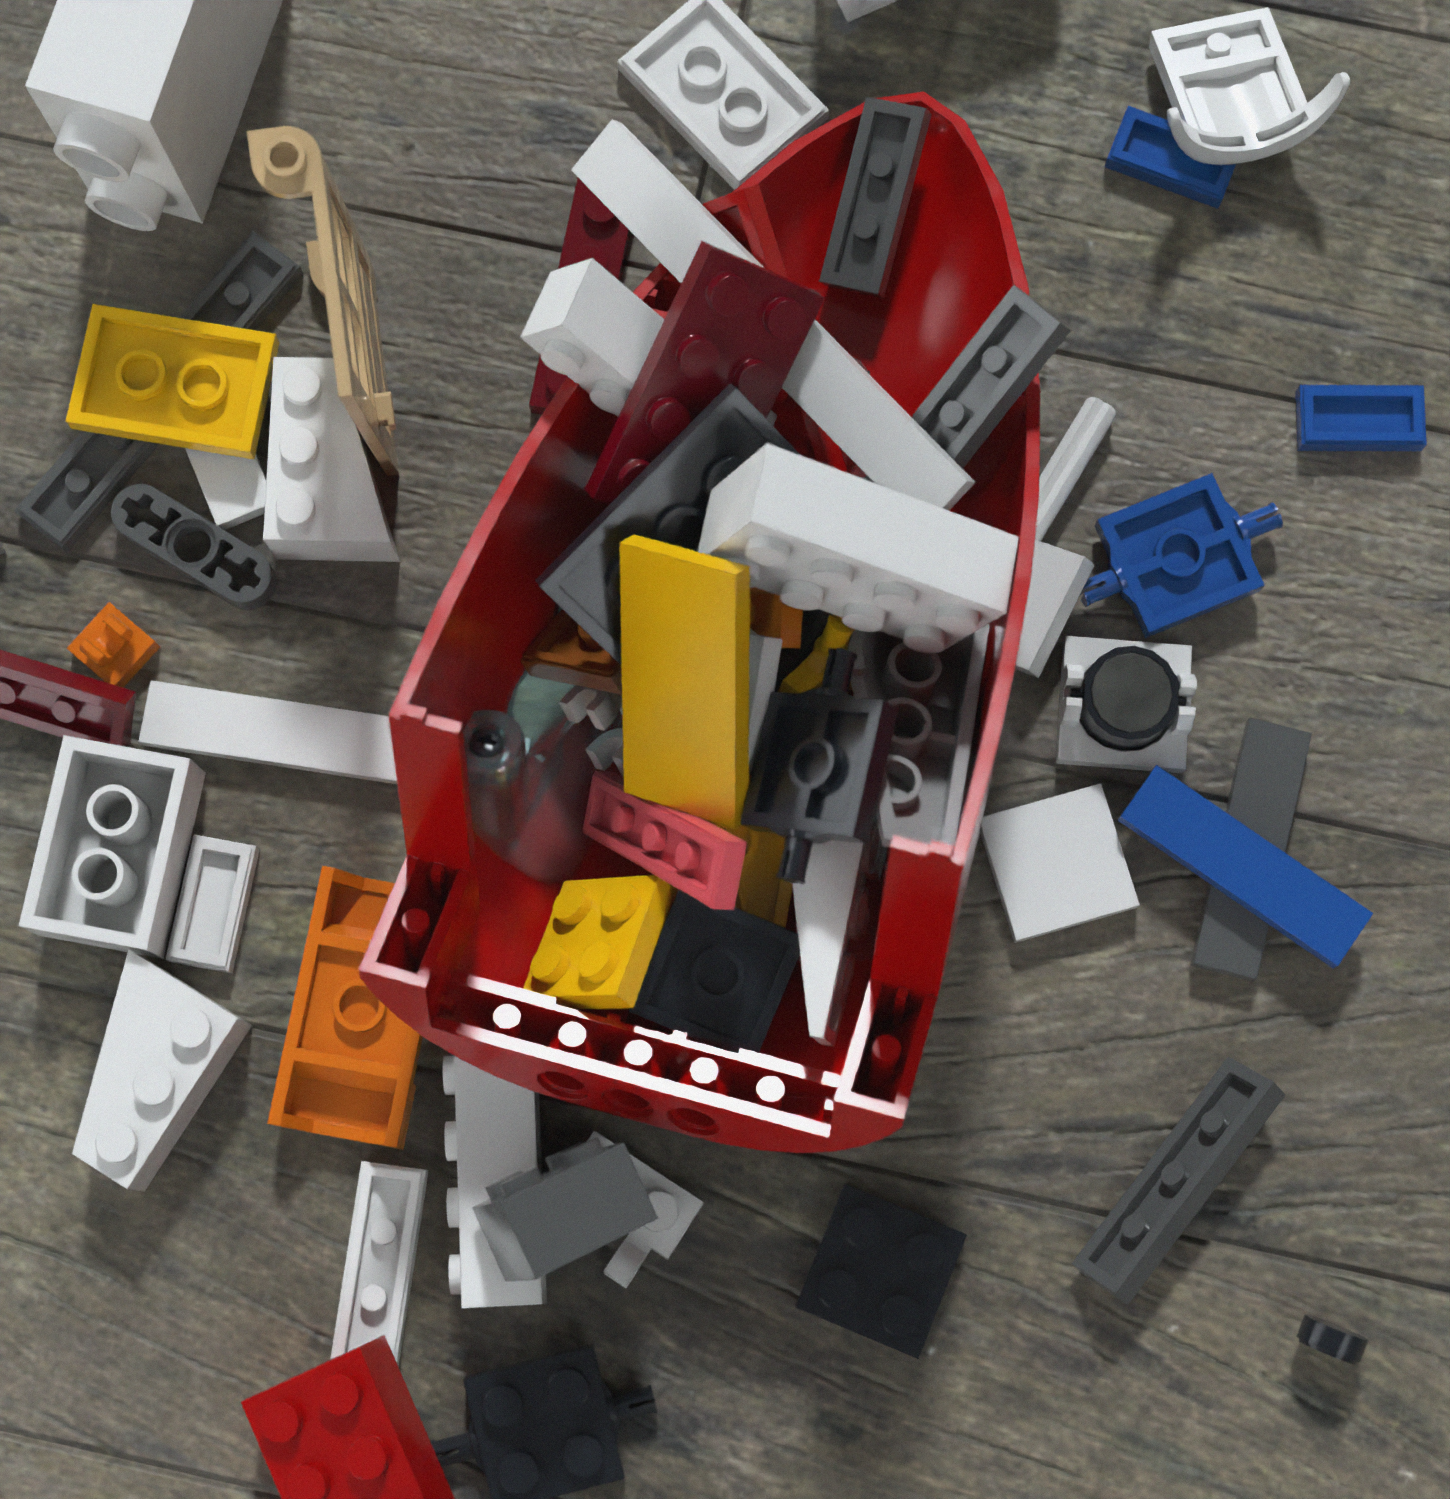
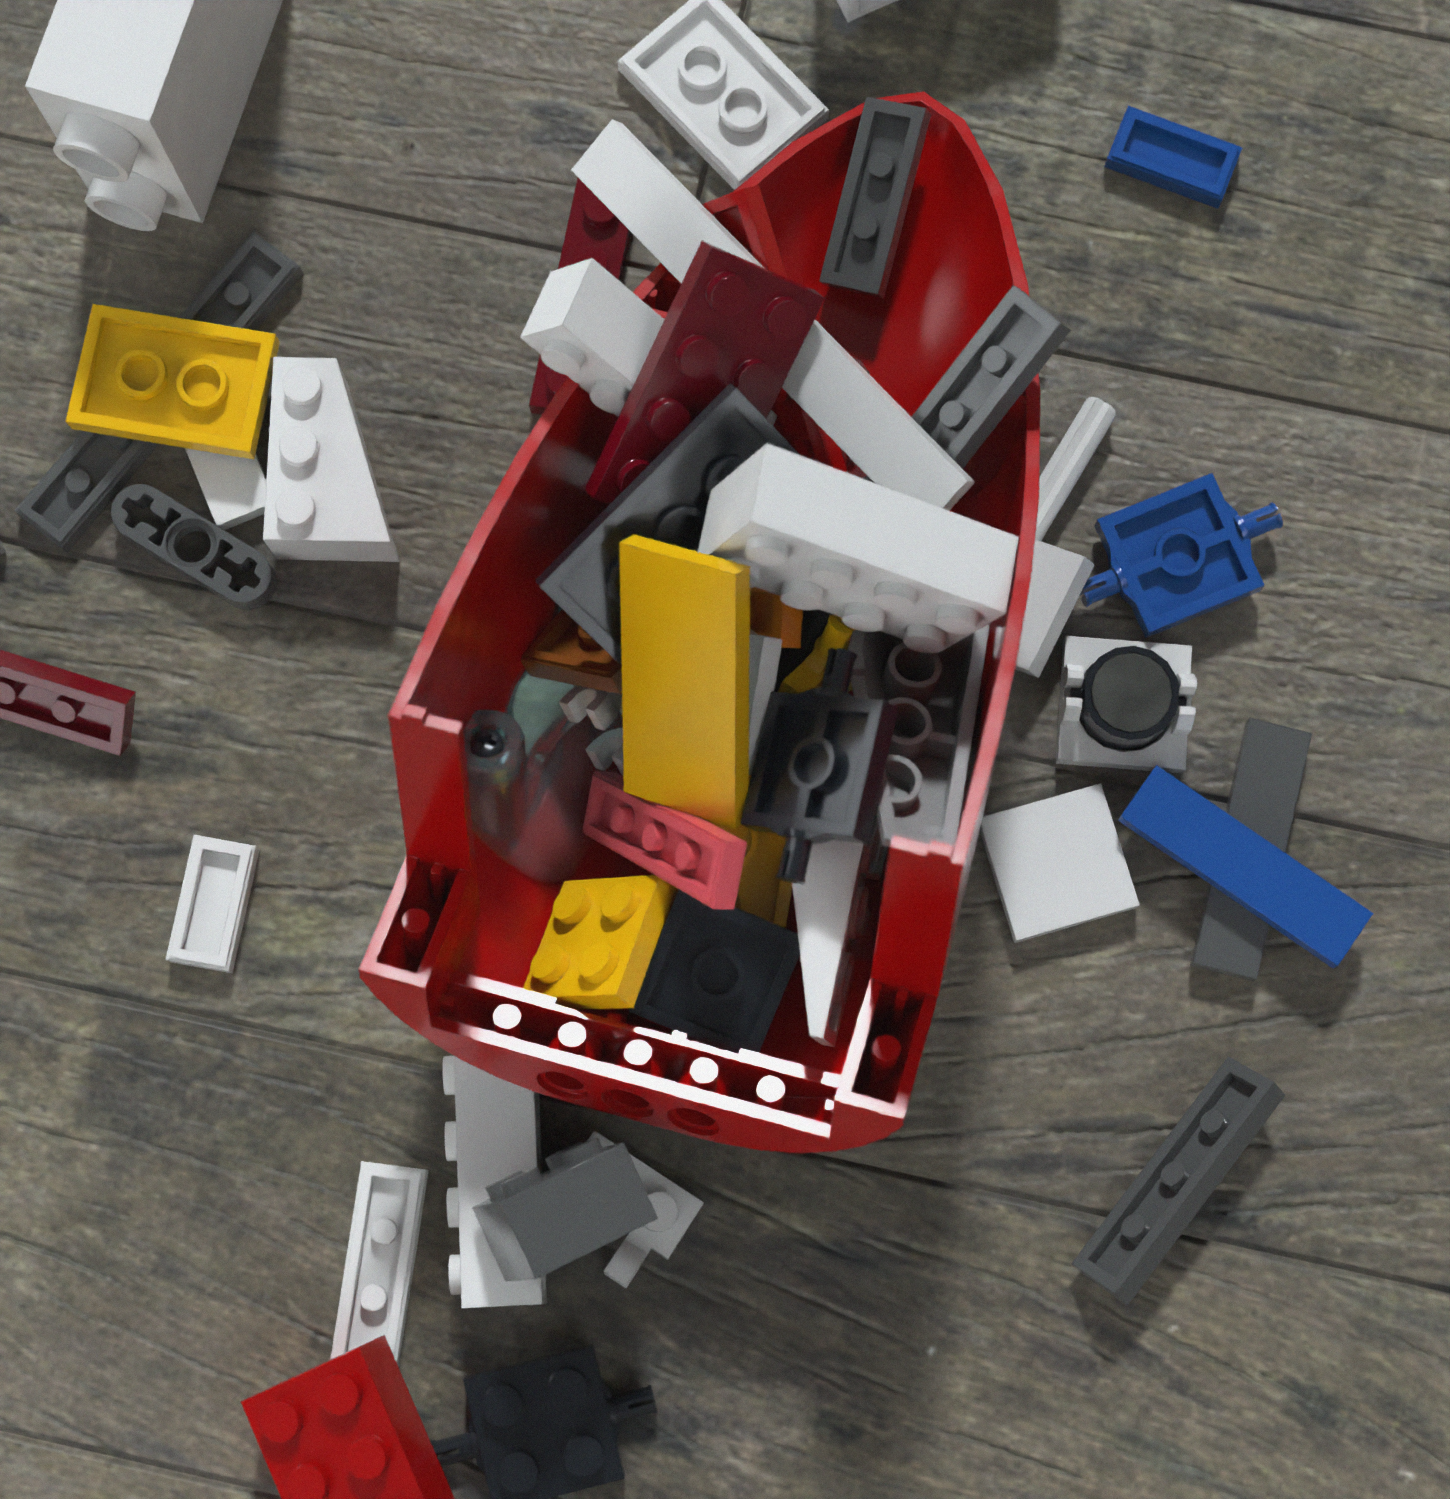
(113, 646): orange tile -> none
(113, 847): white brick -> none
(152, 1072): white wedge -> none
(268, 731): white tile -> none
(292, 166): tan door -> none
(344, 1053): orange piece -> none
(881, 1271): black plate -> none
(1237, 89): white piece -> none
(1331, 1339): black tile -> none
(1360, 418): blue tile -> none

